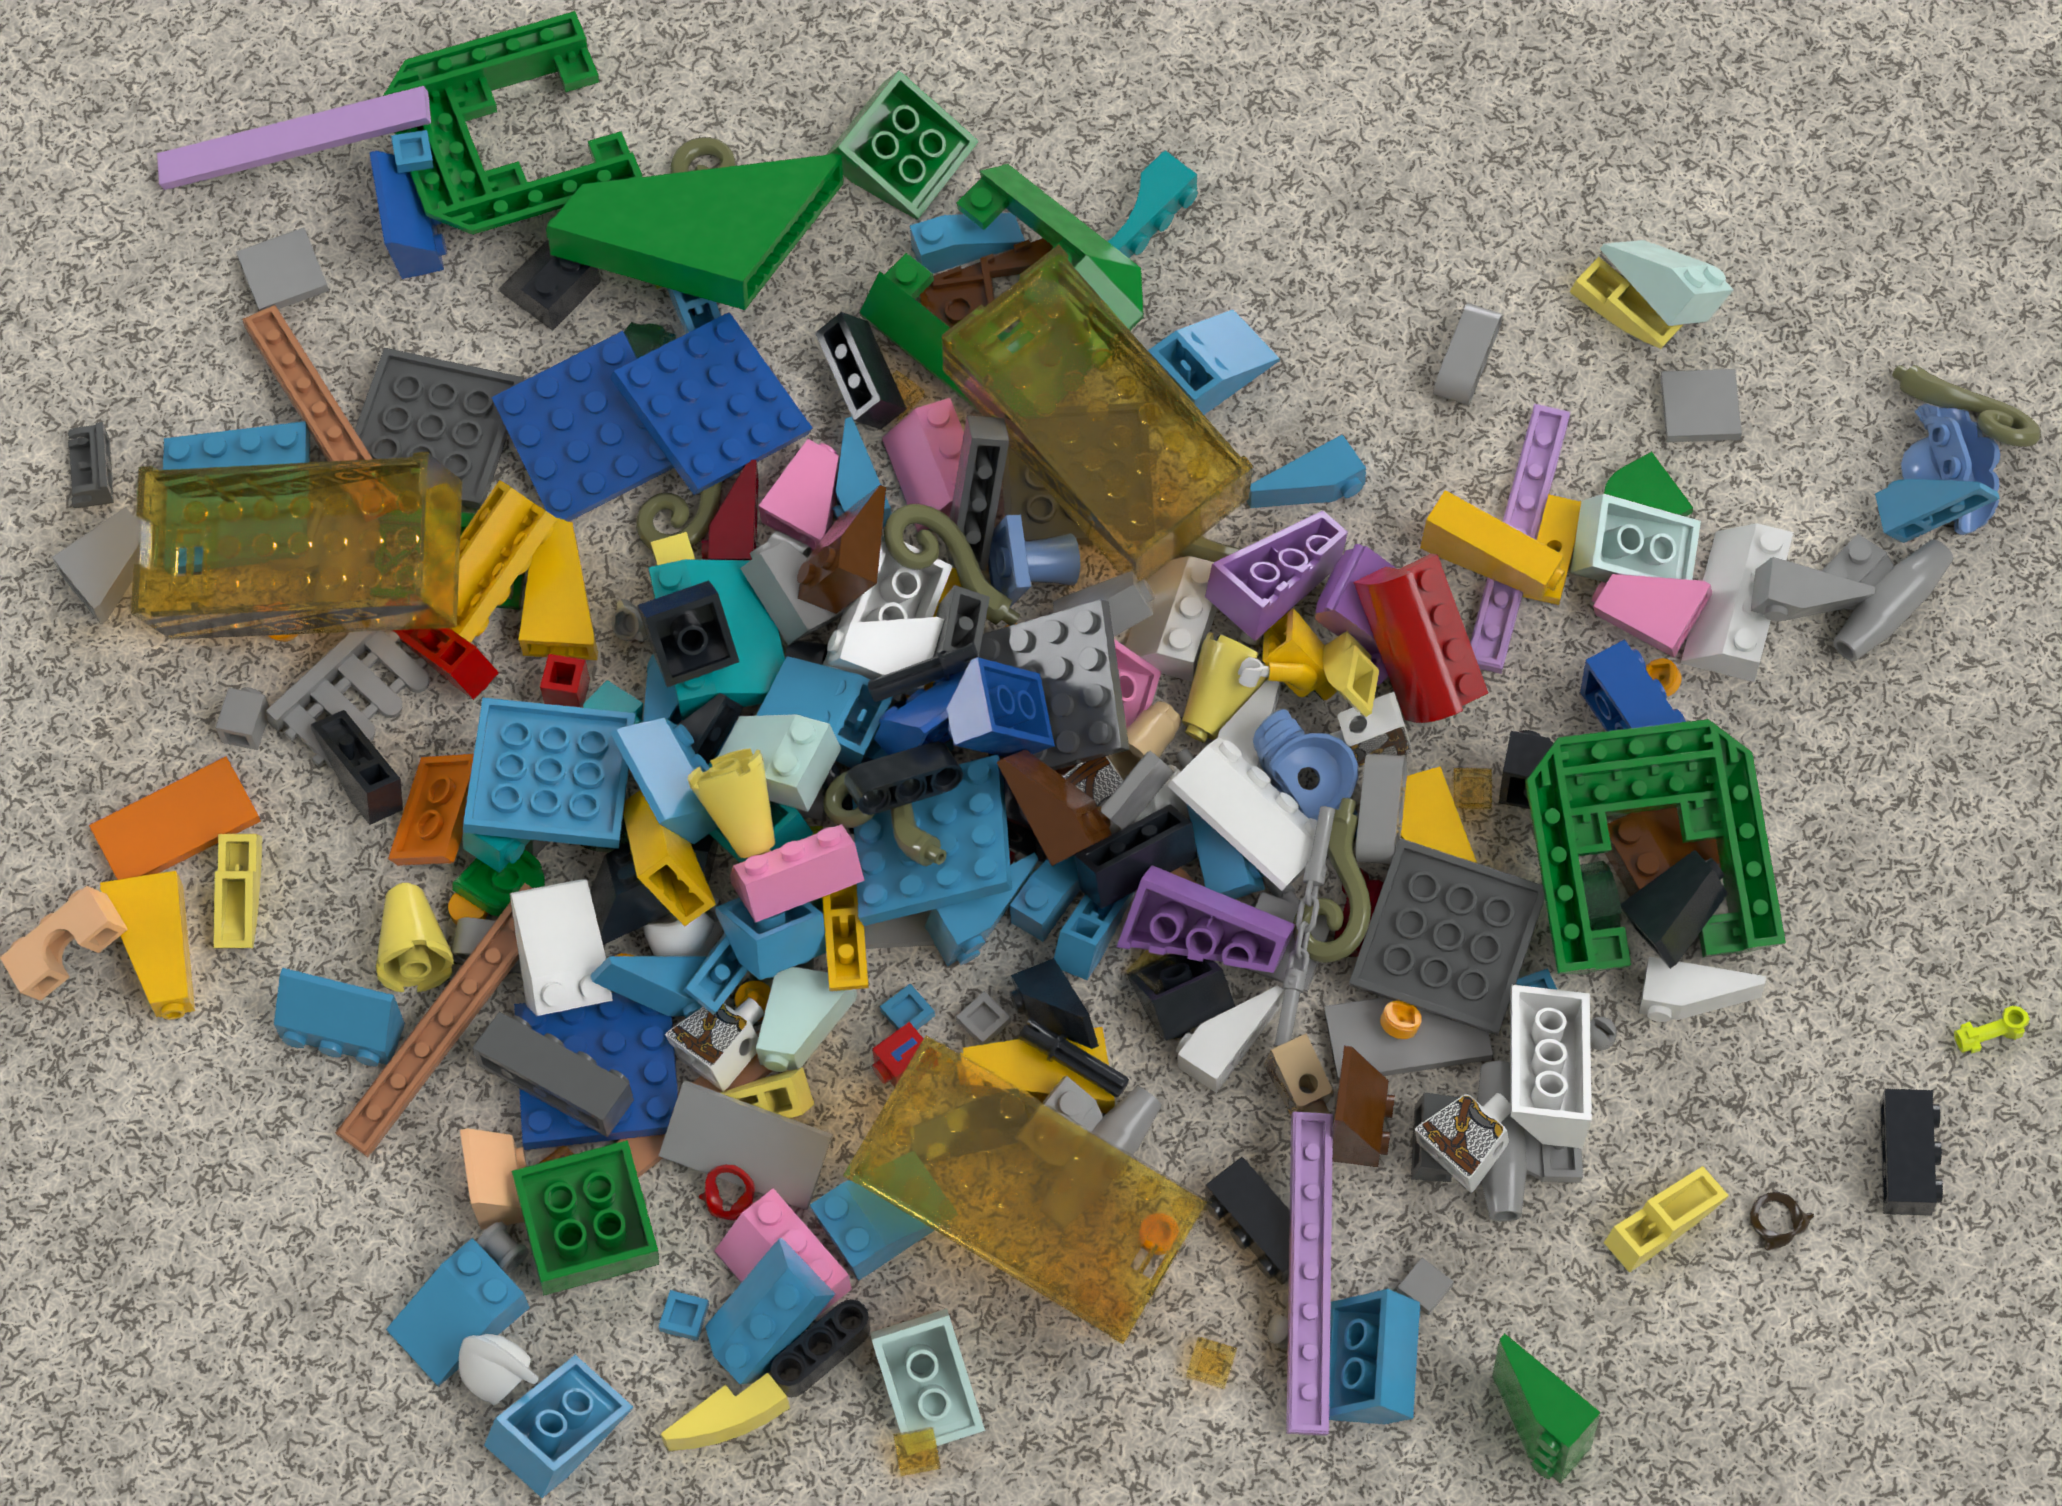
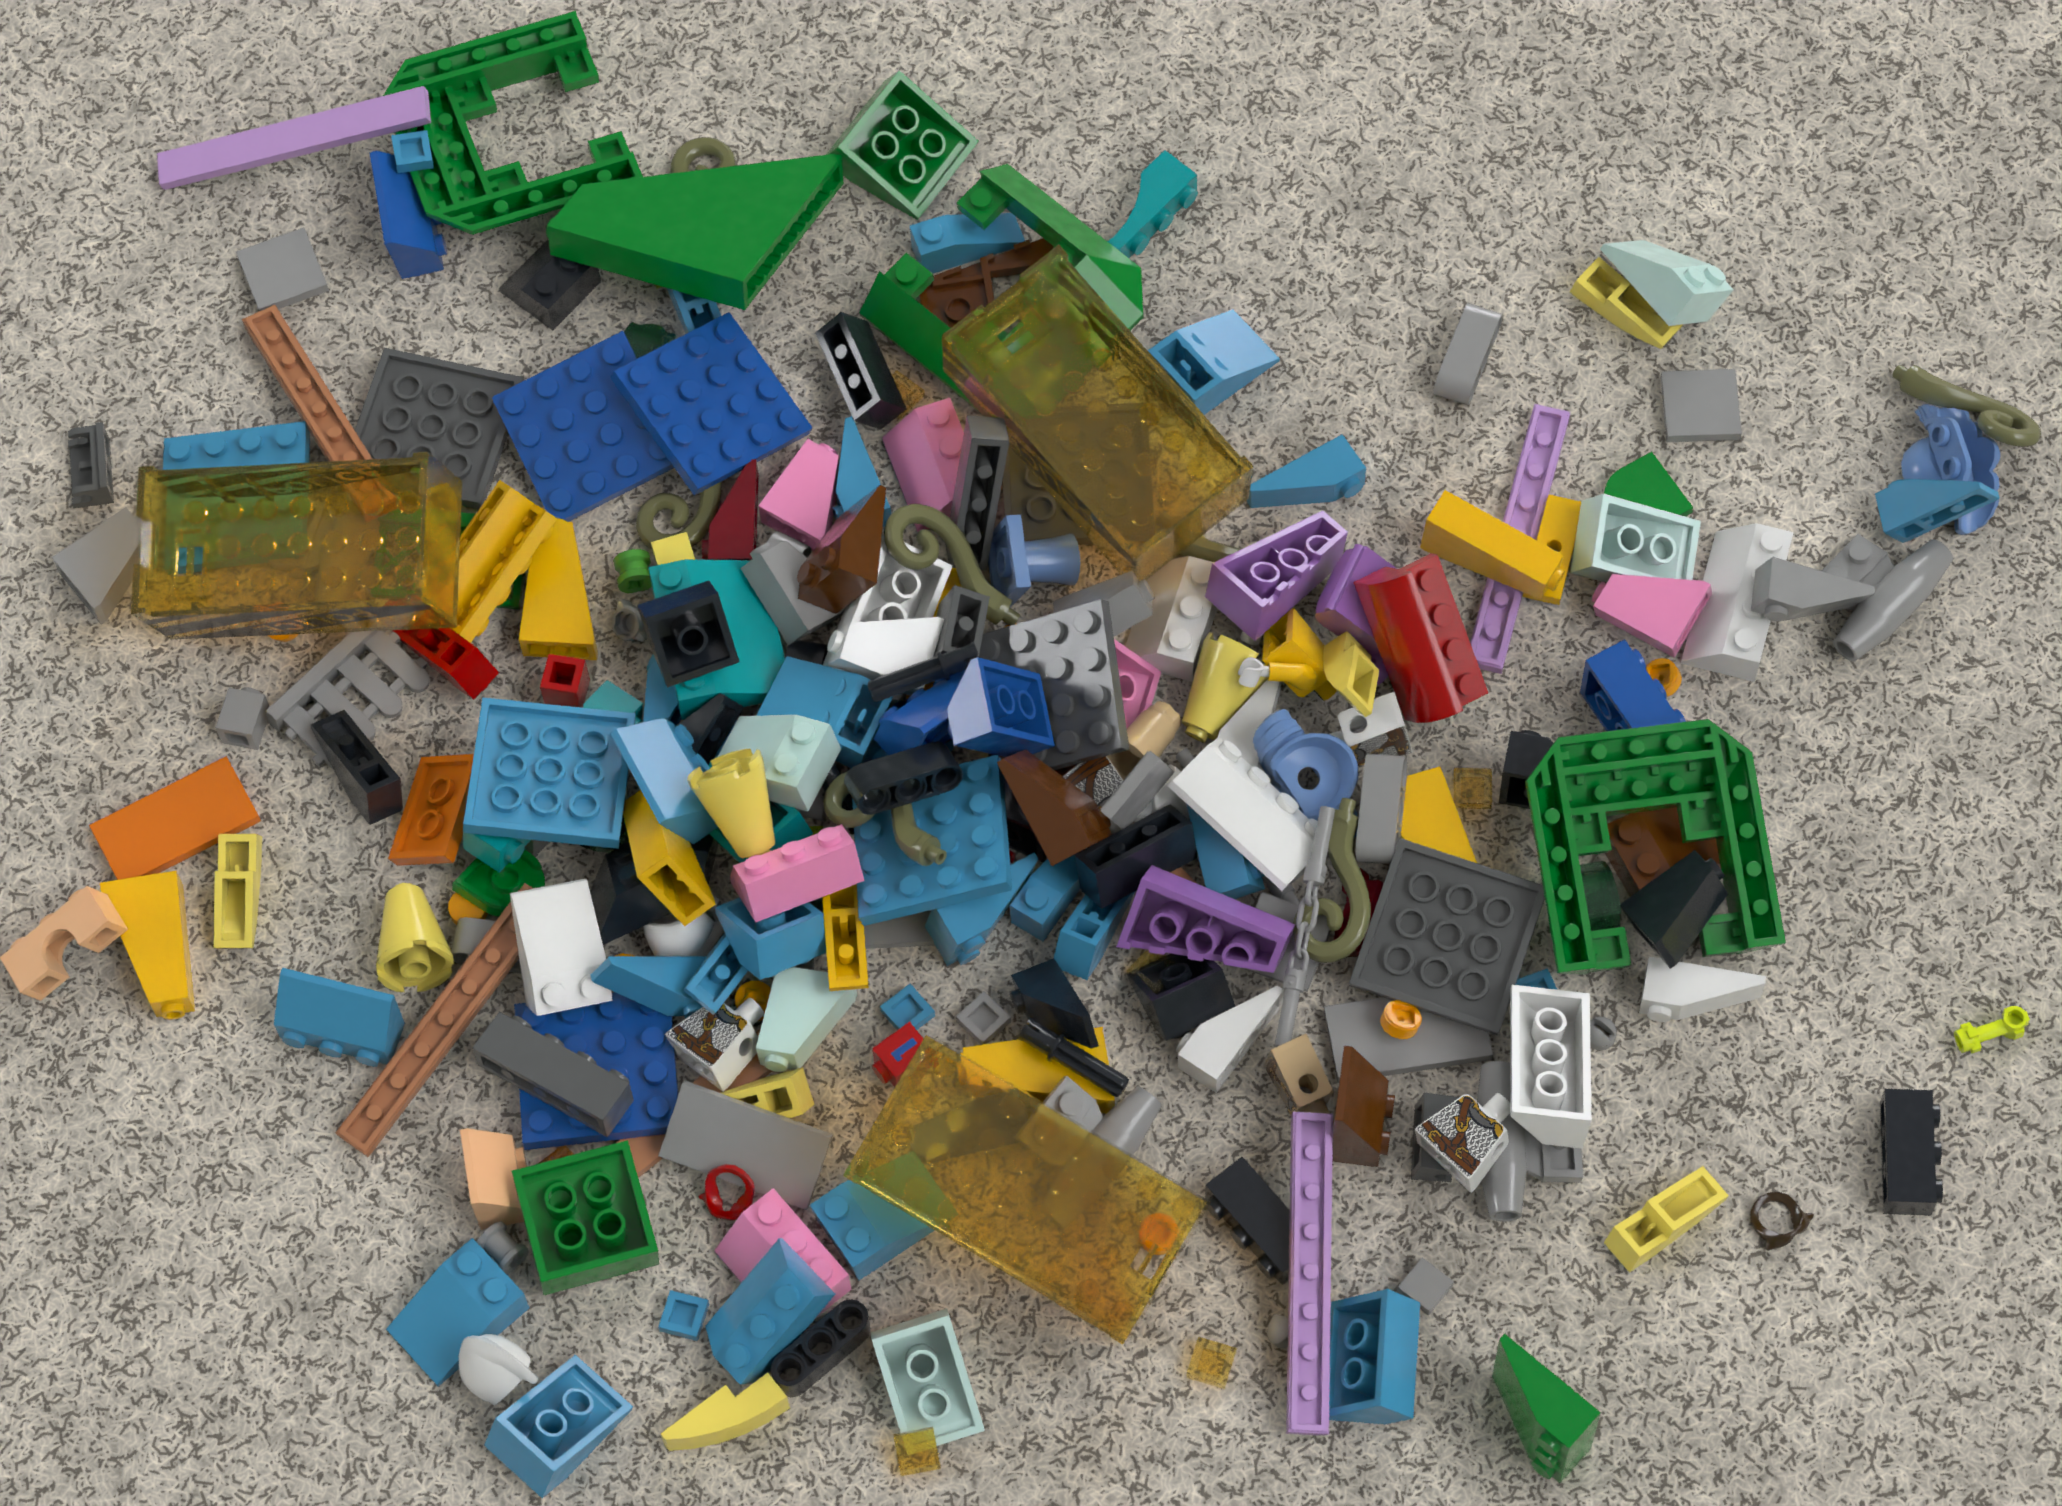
(633, 570): none -> bright green wheel

